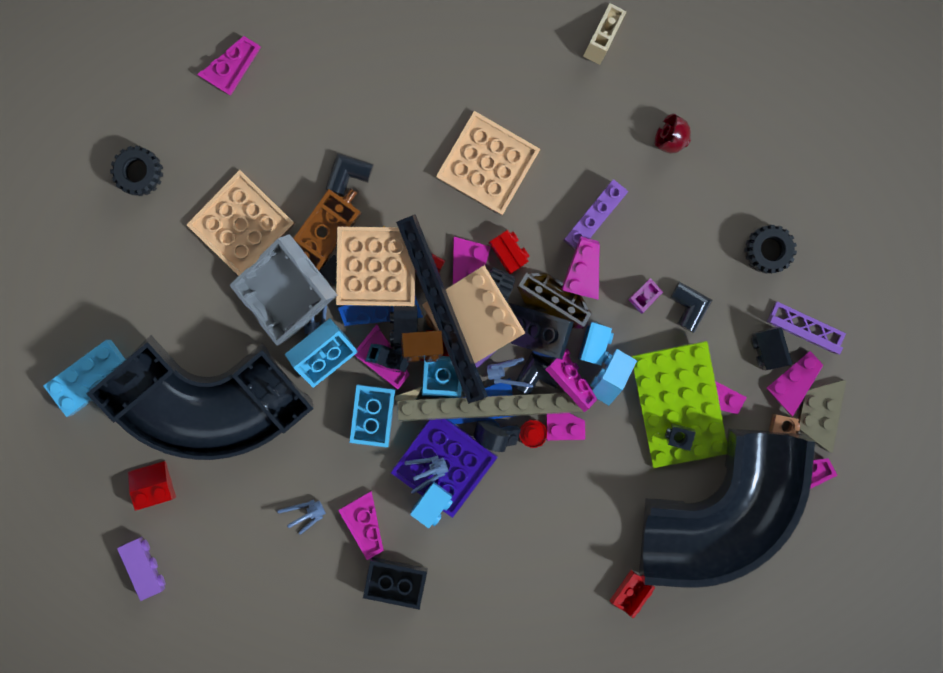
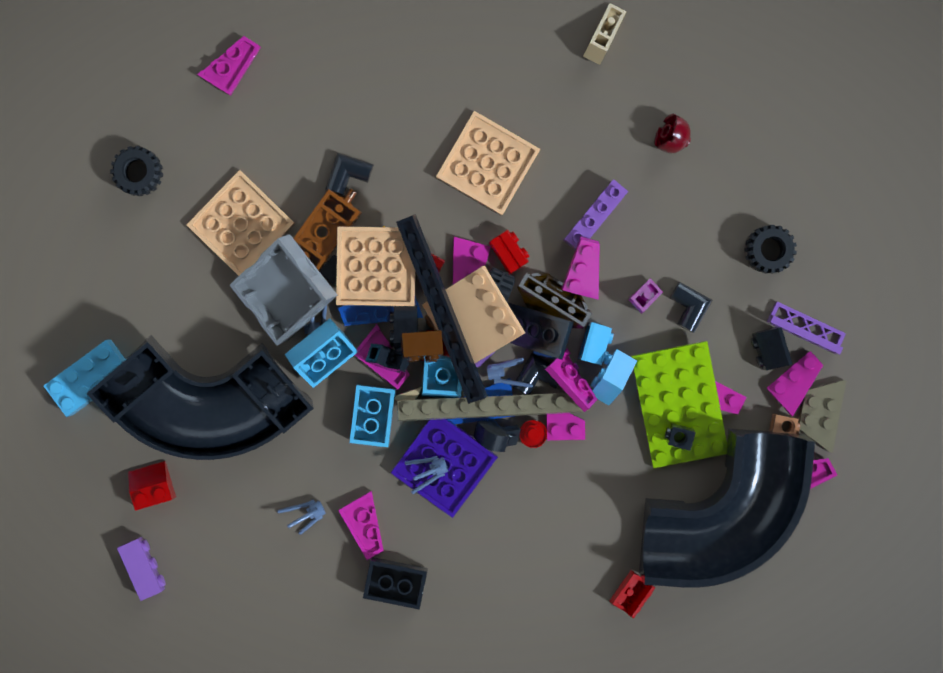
(431, 504): medium azure brick -> none

